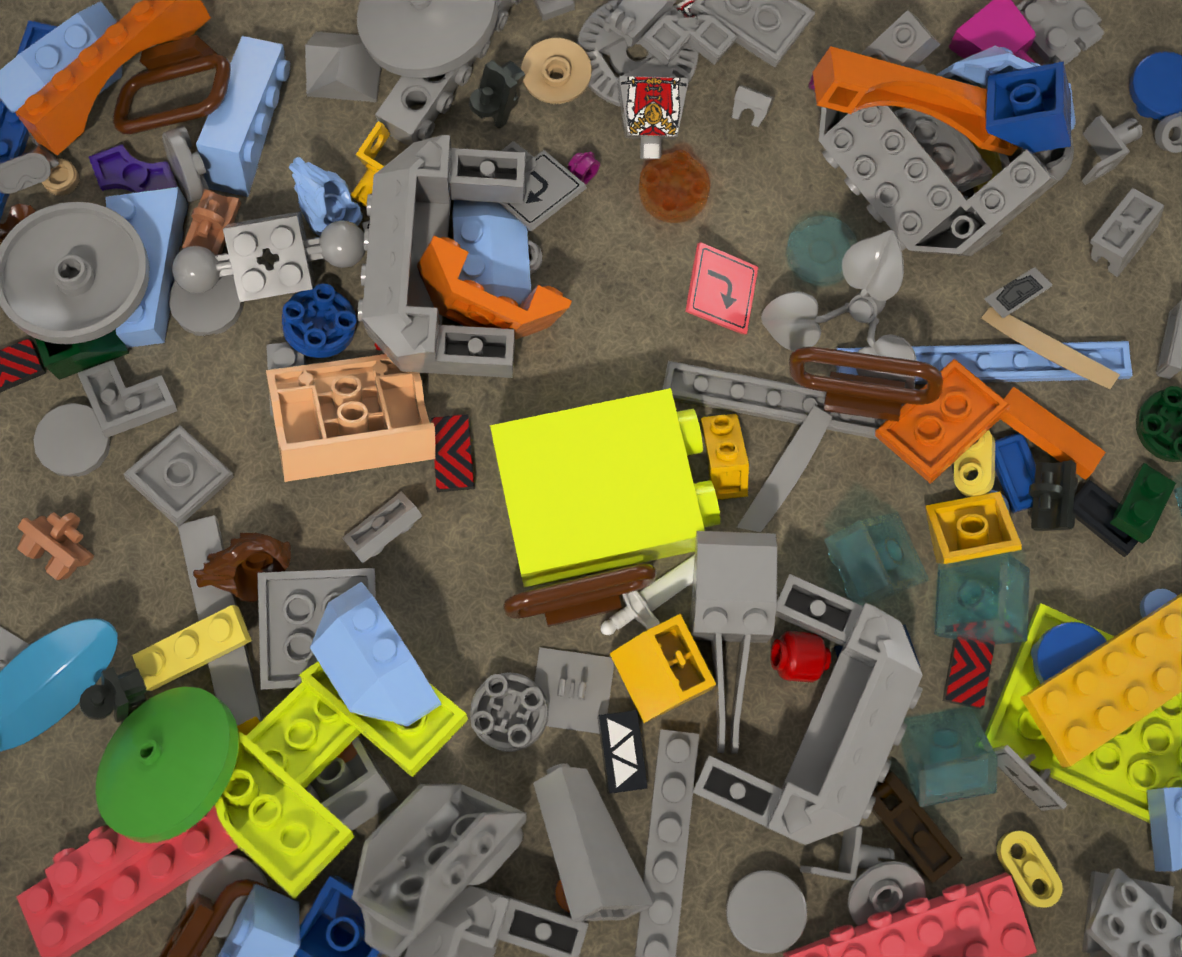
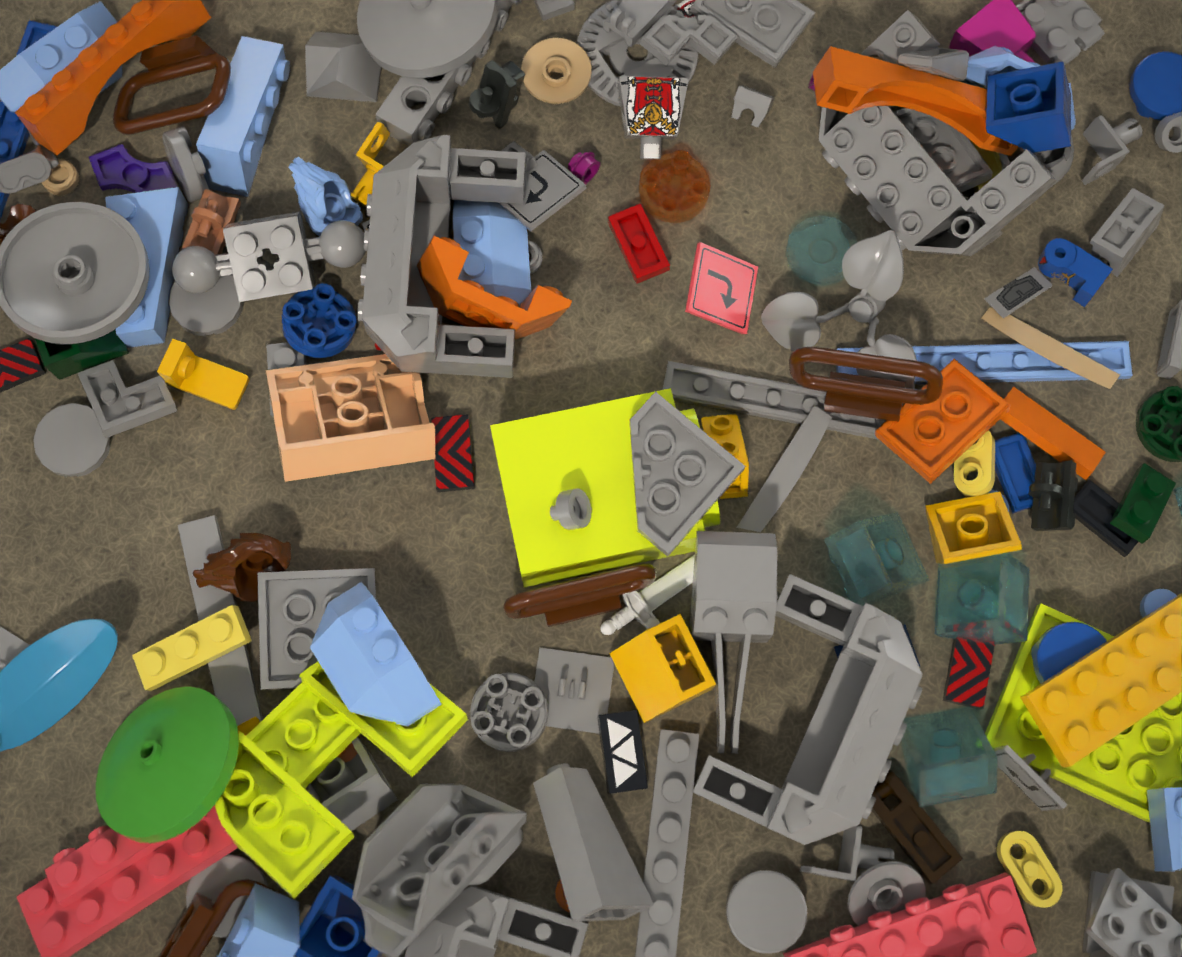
(59, 538): nougat hips -> none
(115, 694): pearl dark grey hips -> none
(178, 476): light grey tile -> none
(202, 377): none -> yellow bracket
(382, 527): light grey plate -> none
(572, 509): none -> light grey tile
(638, 243): none -> red plate
(675, 472): none -> light grey plate
(800, 656): red head -> none
(938, 61): none -> light grey slope
(1074, 267): none -> blue leg

